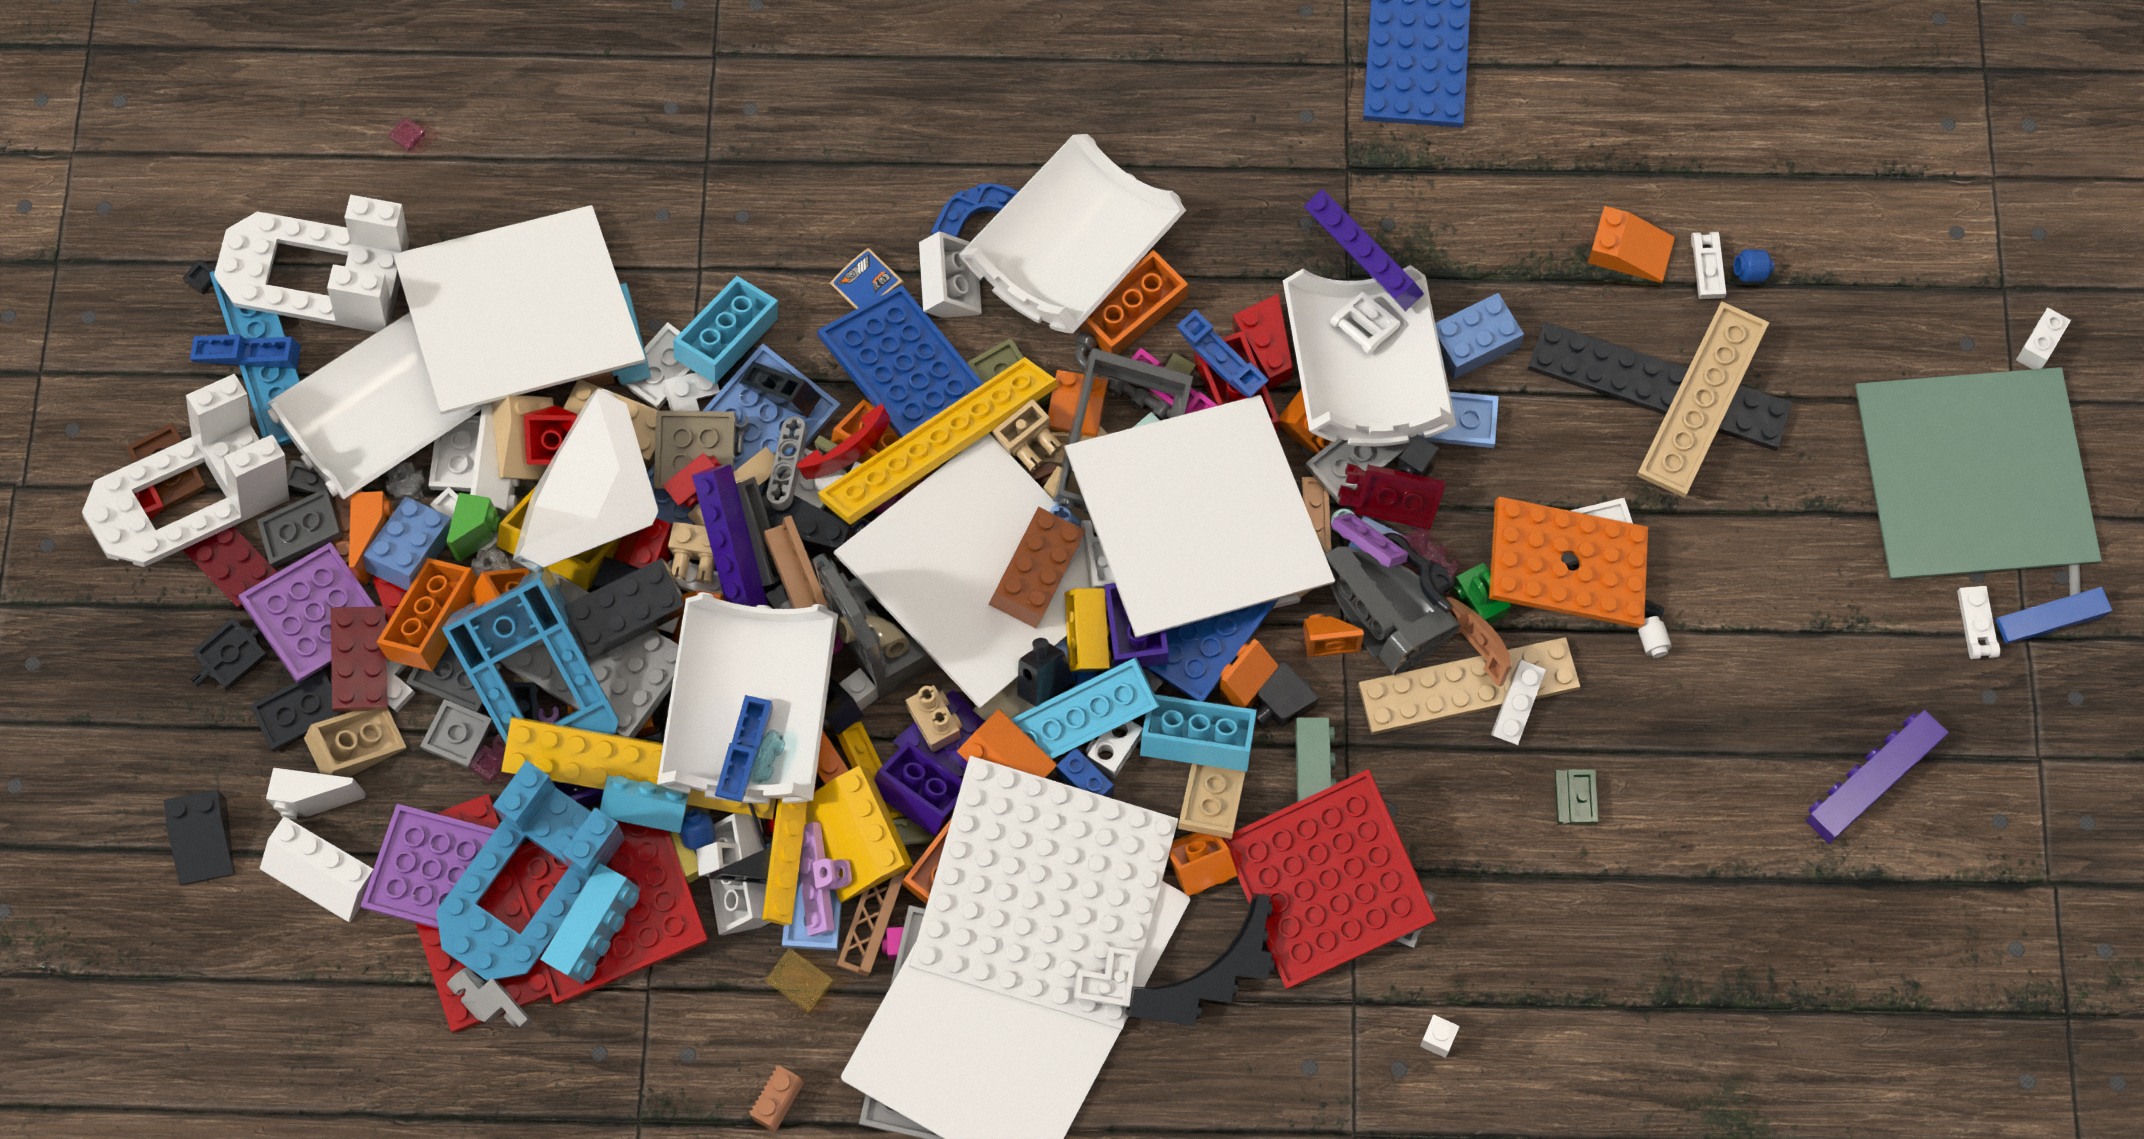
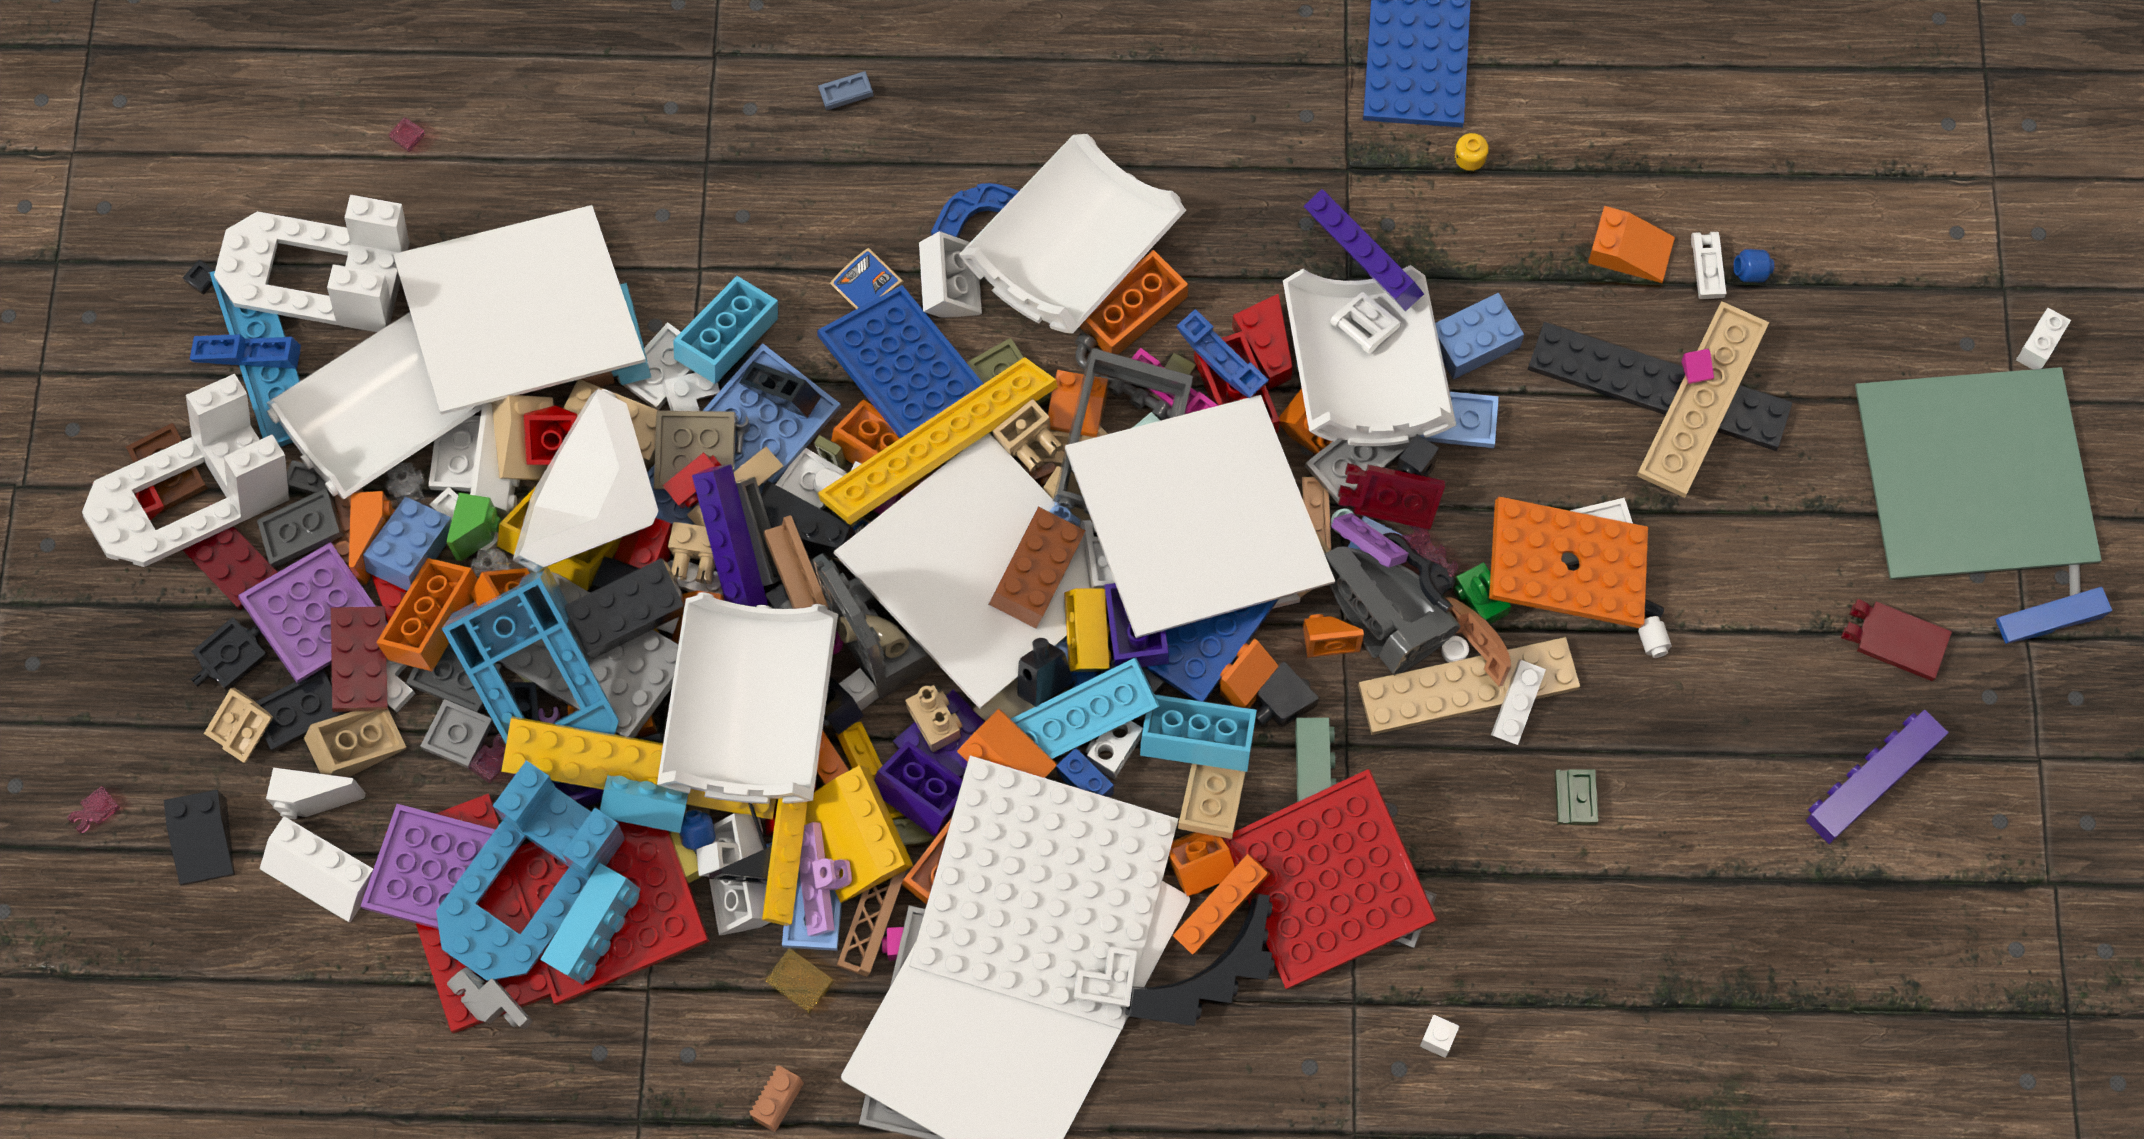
(97, 807): none -> clear pink plate
(238, 724): none -> tan slope
(744, 748): blue slope -> none
(770, 748): clear light blue plate -> none
(787, 463): light grey beam -> none
(845, 90): none -> sand blue plate
(848, 451): red slope -> none
(1221, 904): none -> orange brick
(1455, 649): none -> white tile
(1471, 151): none -> yellow head
(1698, 366): none -> dark pink slope
(1898, 638): none -> dark red tile
(1978, 622): white plate -> none

